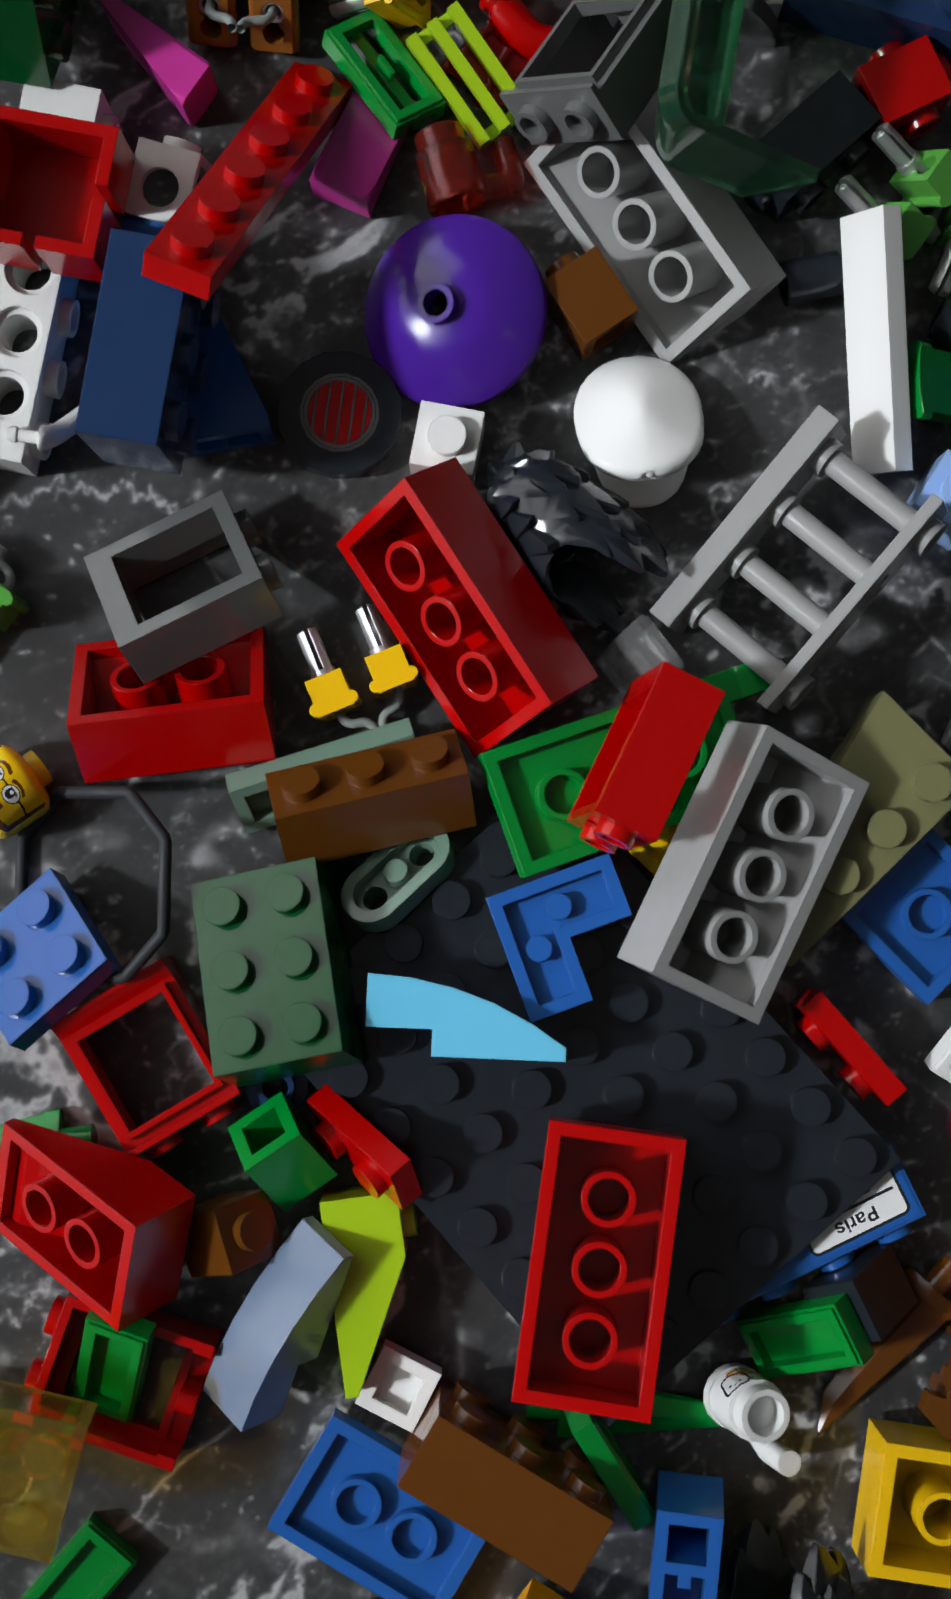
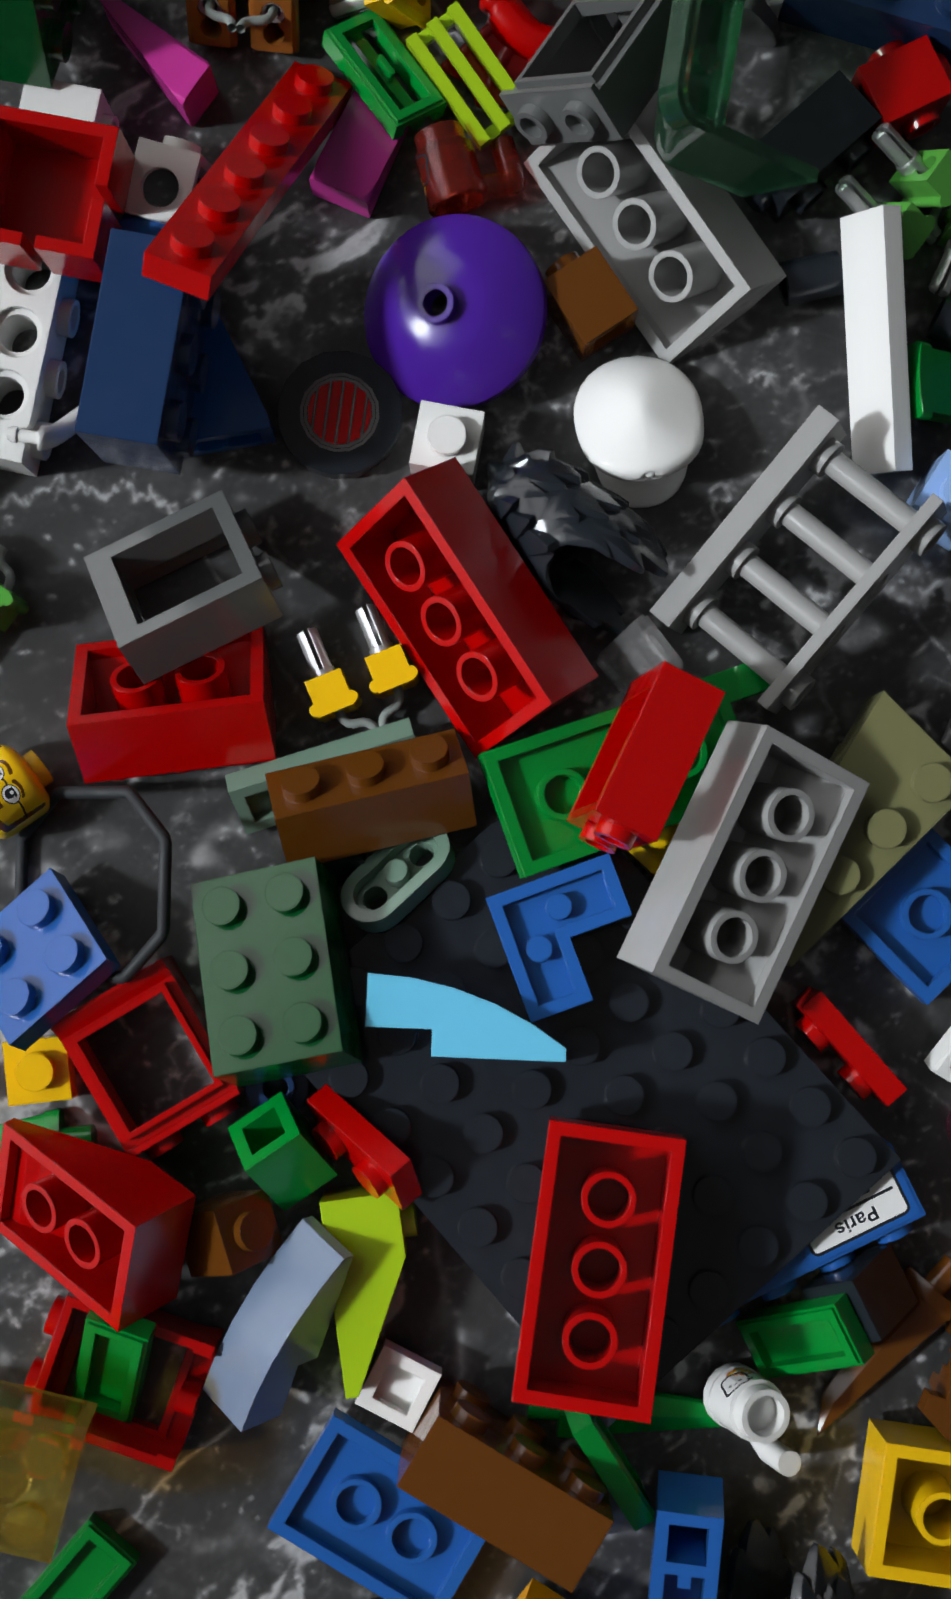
(39, 1073): none -> yellow plate

